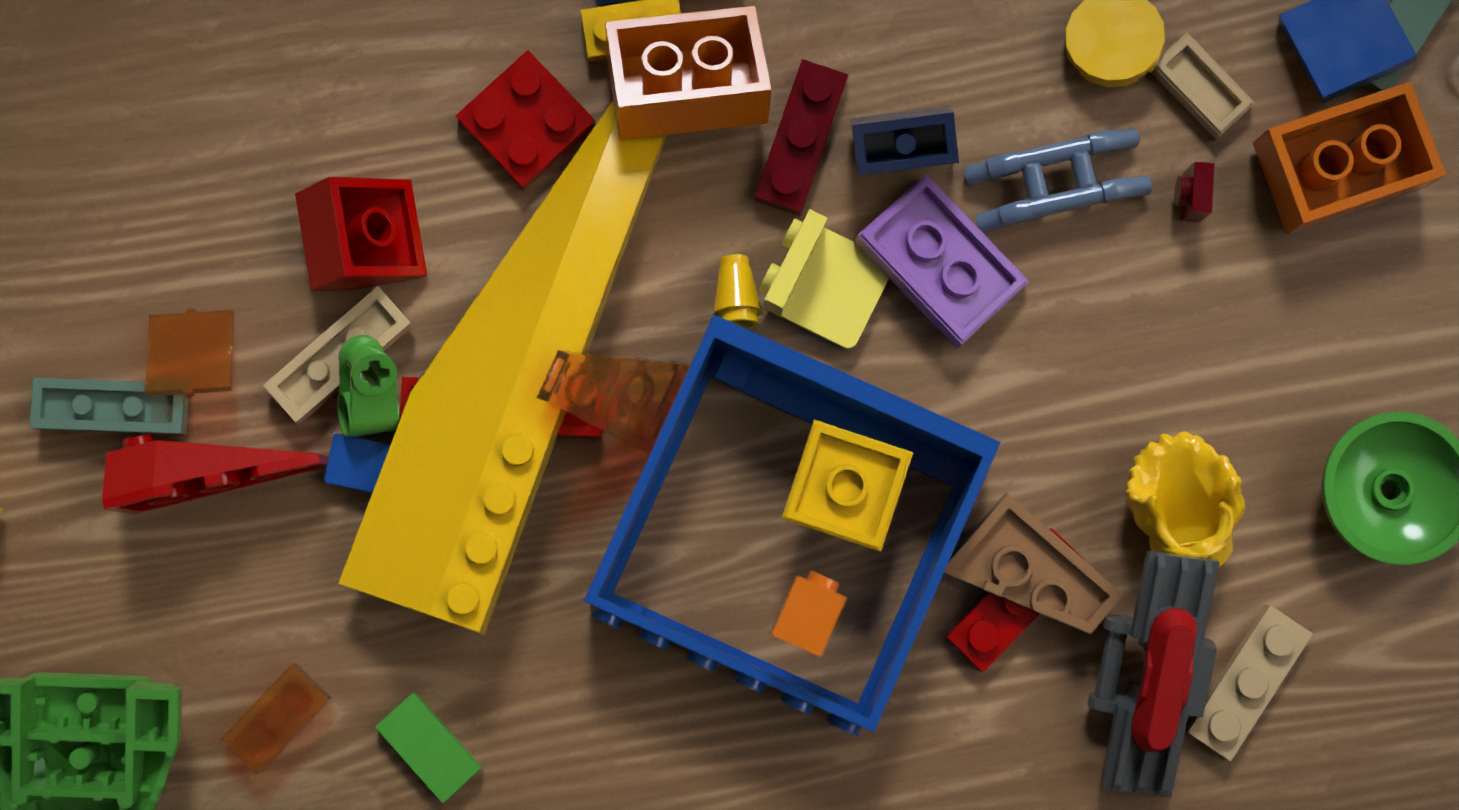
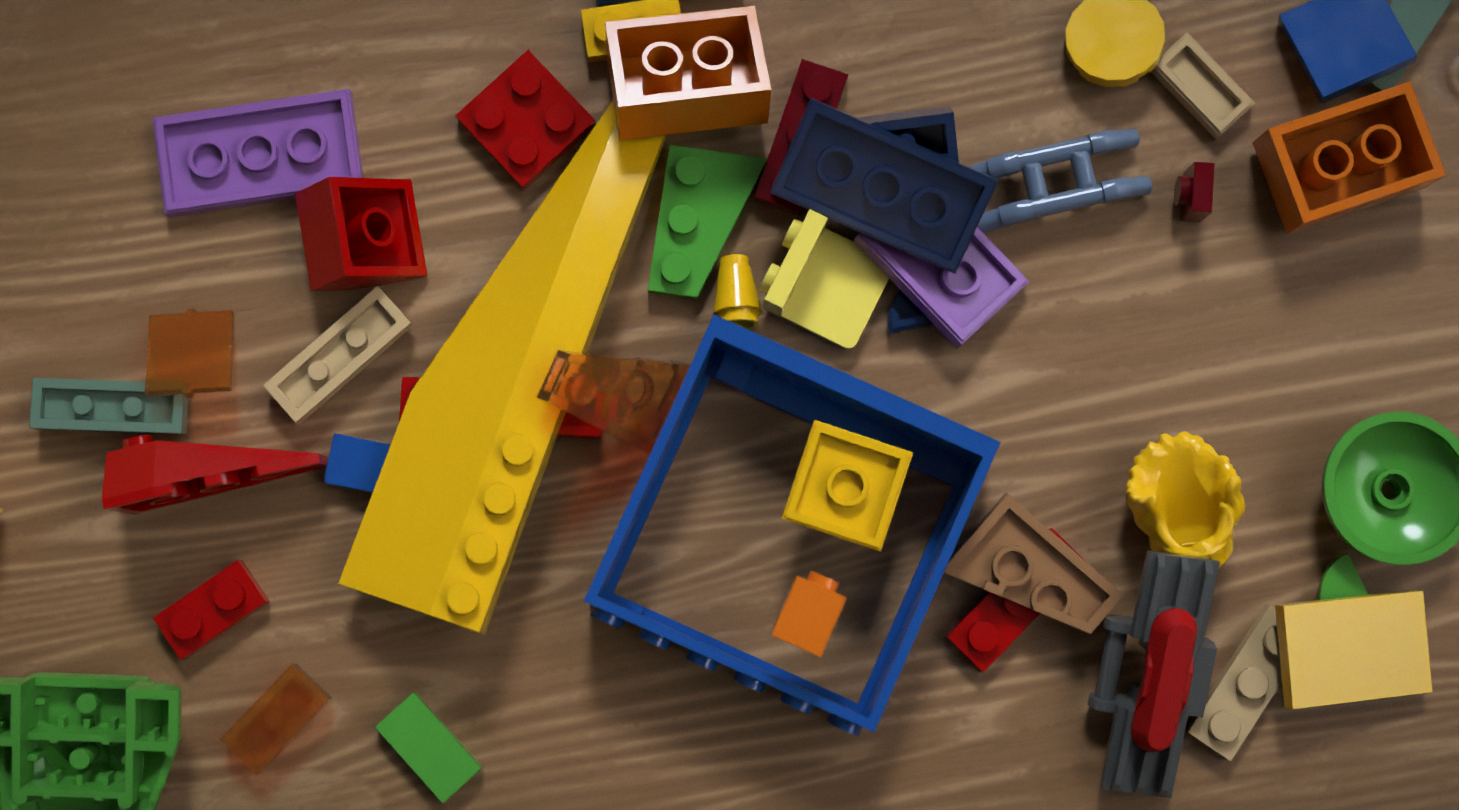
(211, 609): none -> red plate
(255, 151): none -> medium lavender tile
(366, 388): bright green piece -> none
(697, 212): none -> bright green wing
(883, 185): none -> dark blue tile
(904, 315): none -> dark blue tile
(1340, 580): none -> bright green tile
(1353, 649): none -> yellow tile

